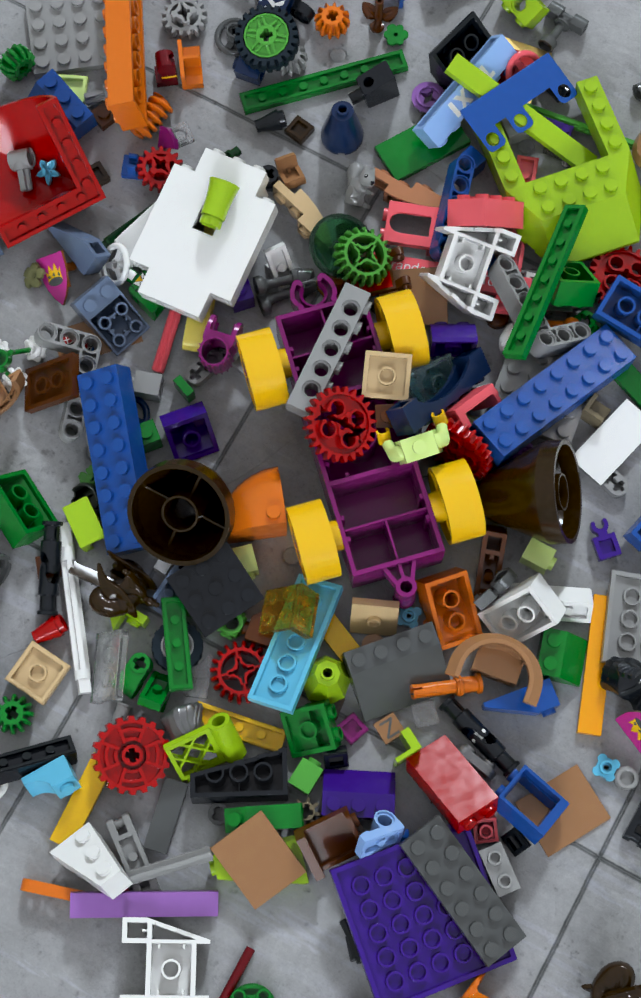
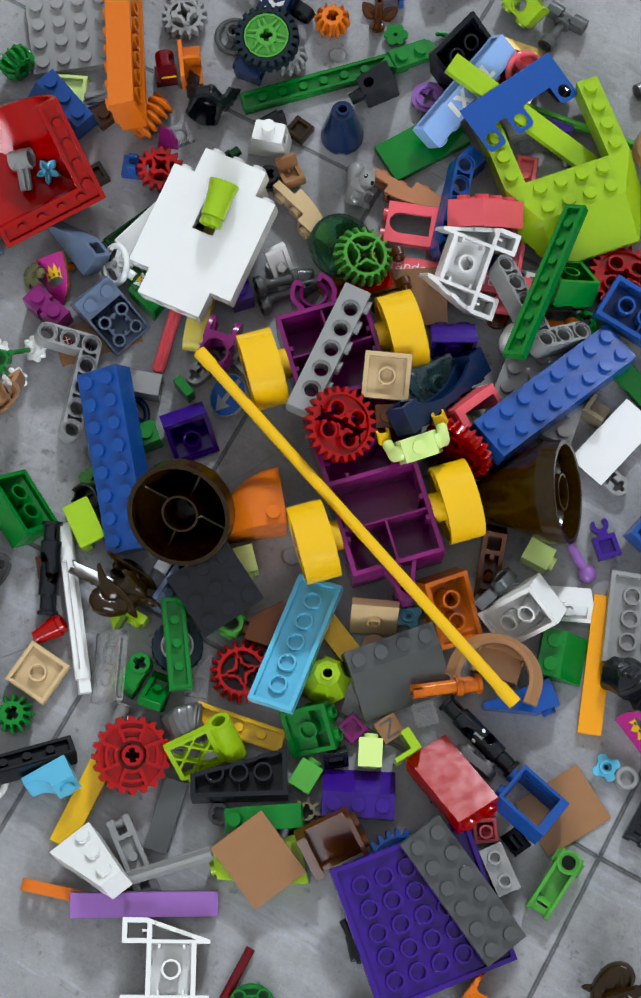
(52, 310): none -> magenta piece
(52, 383): reddish brown plate -> none
(206, 101): none -> black helmet
(222, 402): none -> blue piece
(270, 139): none -> white torso
(290, 609): clear yellow bracket -> none
(370, 751): none -> yellowish green brick
(383, 833): light blue plate -> none
(411, 54): none -> green plate
(501, 688): none -> yellow piece
(554, 883): none -> bright green piece
(586, 573): none -> medium lavender bar

